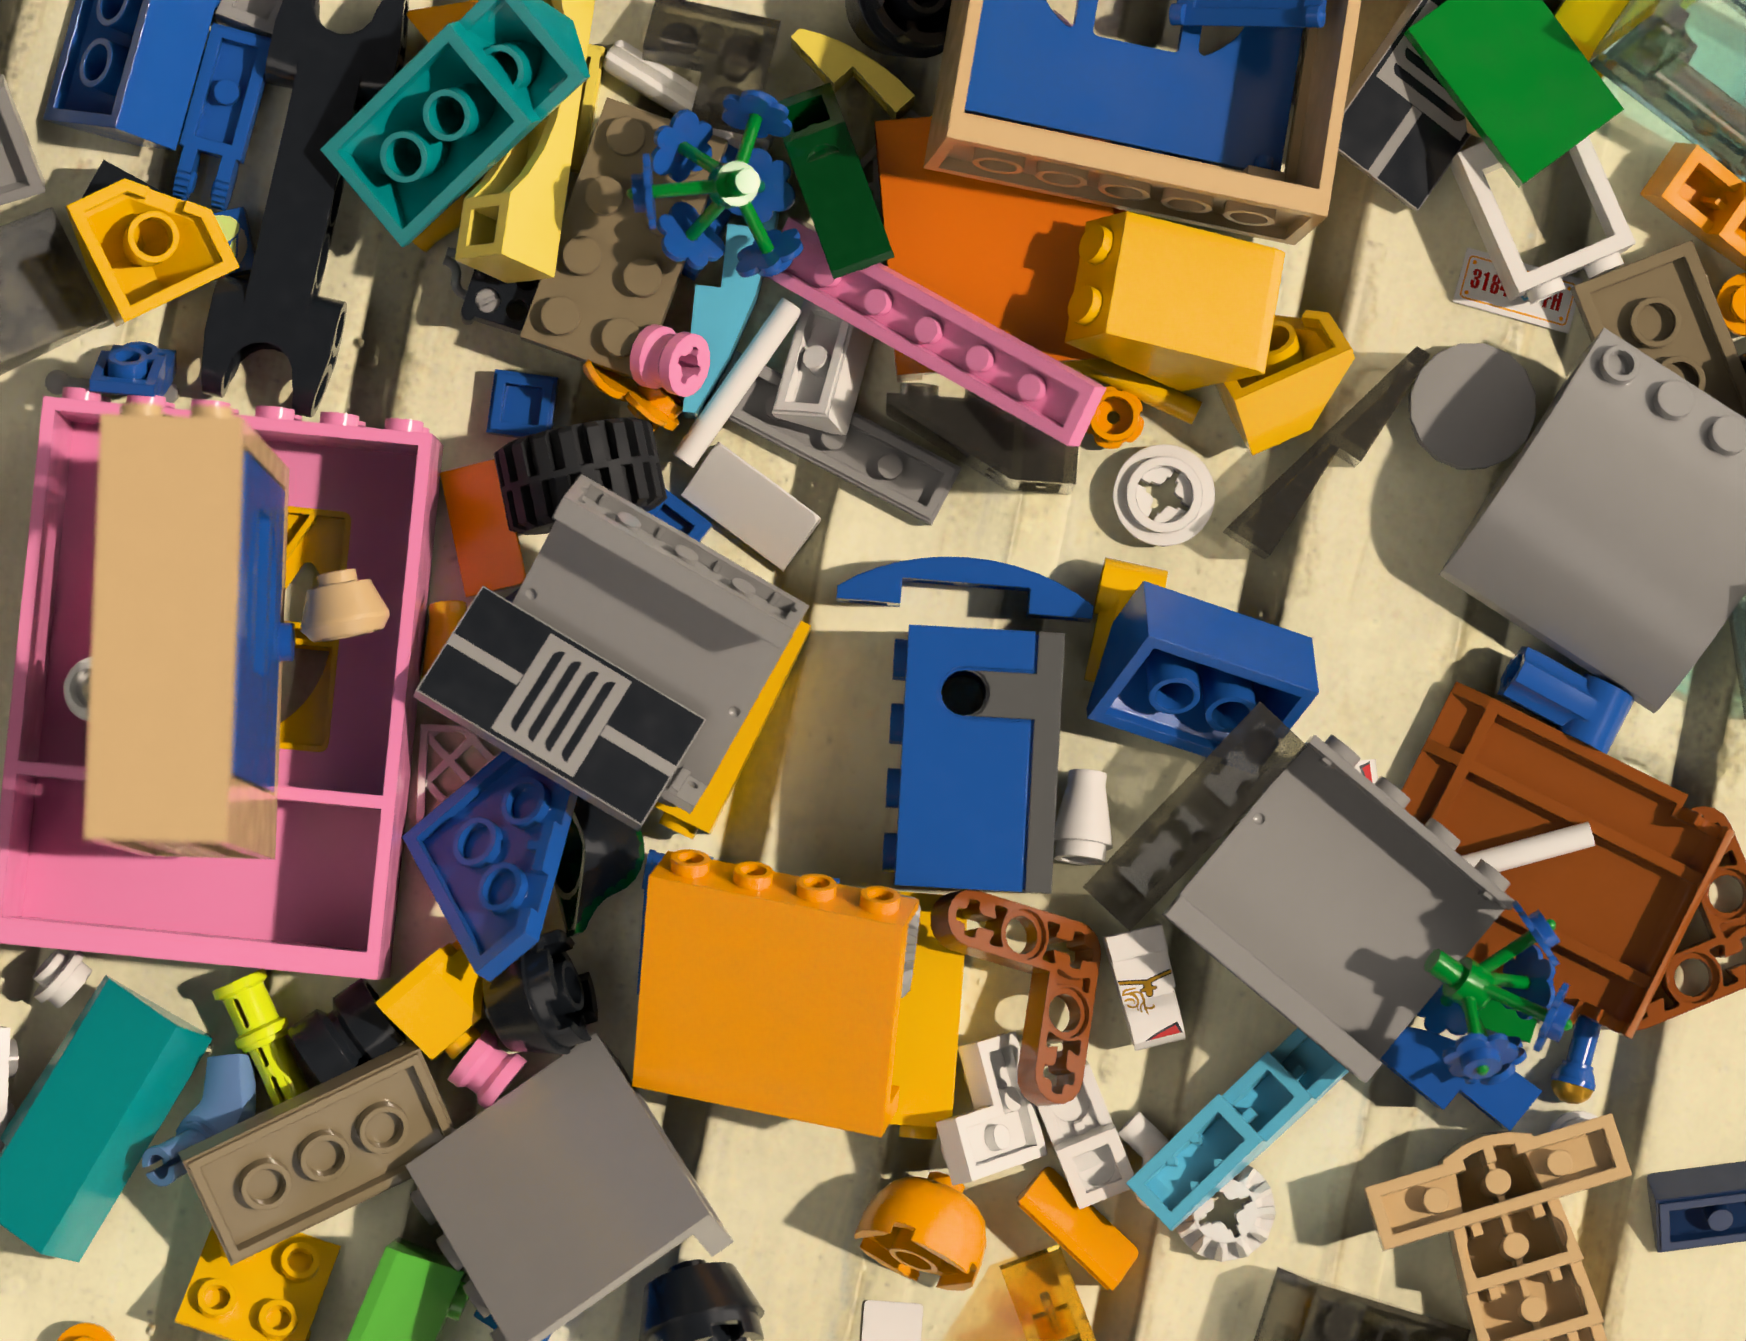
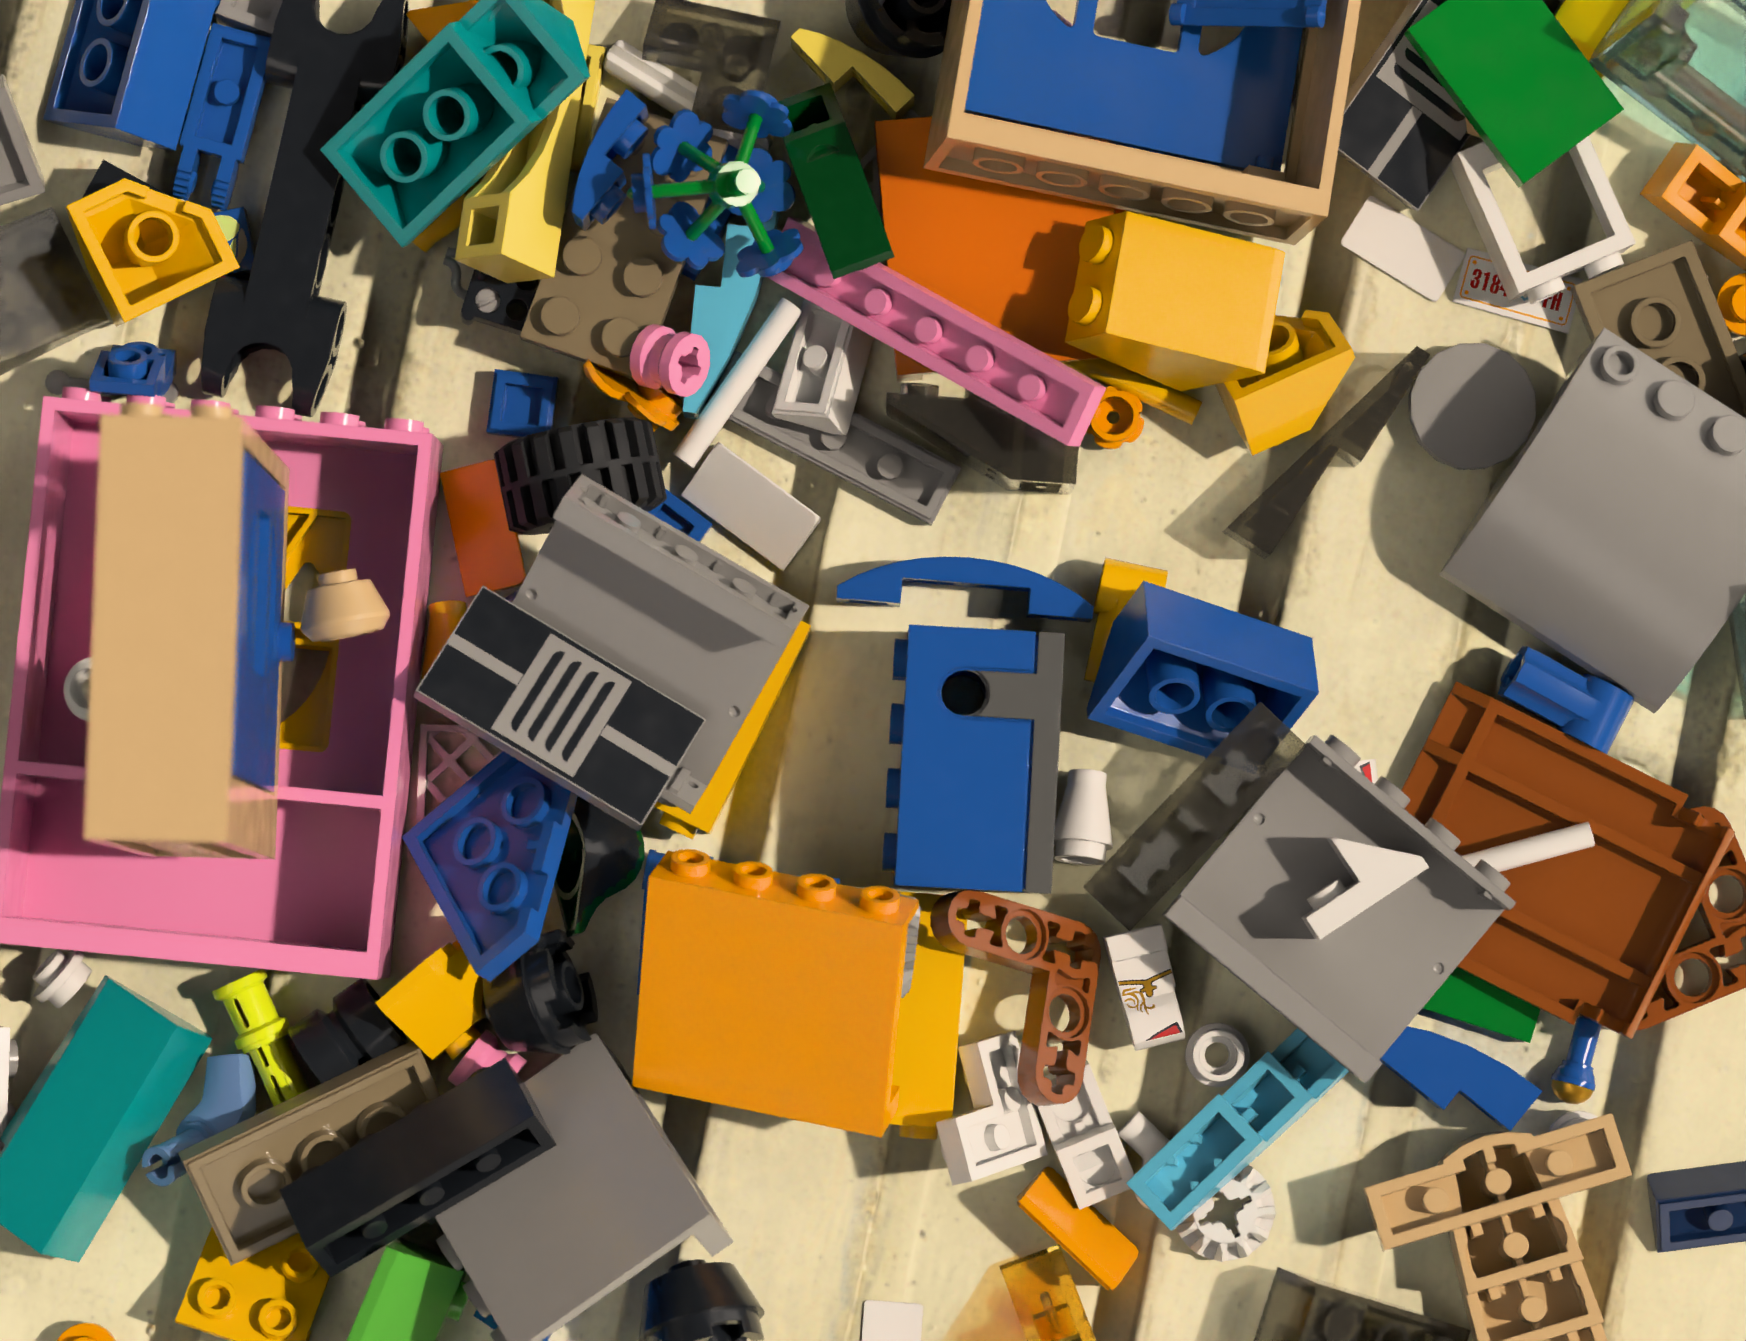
(417, 1167): none -> black brick
(600, 179): none -> blue slope
(925, 1228): light orange cylinder -> none
(1193, 488): white gear -> none
(1234, 1066): none -> white plate
(1375, 875): none -> white slope
(1403, 248): none -> white sticker
(1524, 988): blue plant -> none

